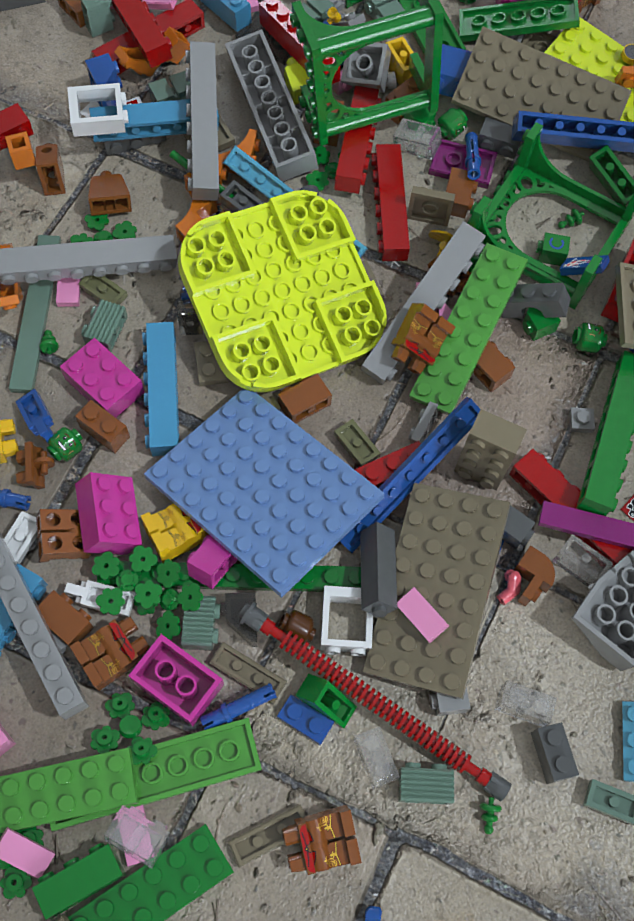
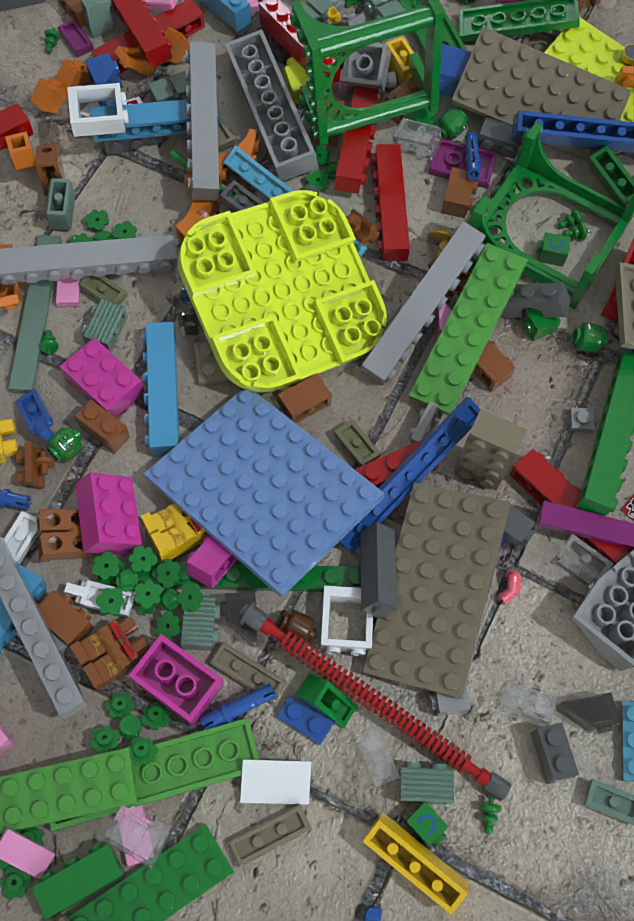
(51, 39): none -> green hair
(52, 93): none -> orange arch
(60, 204): none -> sand green brick
(75, 38): none -> magenta tile
(108, 194): dark orange torso -> none
(275, 782): none -> white sticker
(324, 841): dark orange hips -> none
(362, 228): none -> dark orange hips
(417, 863): none -> yellow brick
(420, 337): dark orange hips -> none
(422, 615): bright pink tile -> none
(427, 825): none -> green brick
(430, 206): dark tan plate -> none
(538, 571): dark orange brick -> none
(577, 232): none -> green hair
(577, 265): blue tile -> none
(592, 712): none -> clear smoke slope

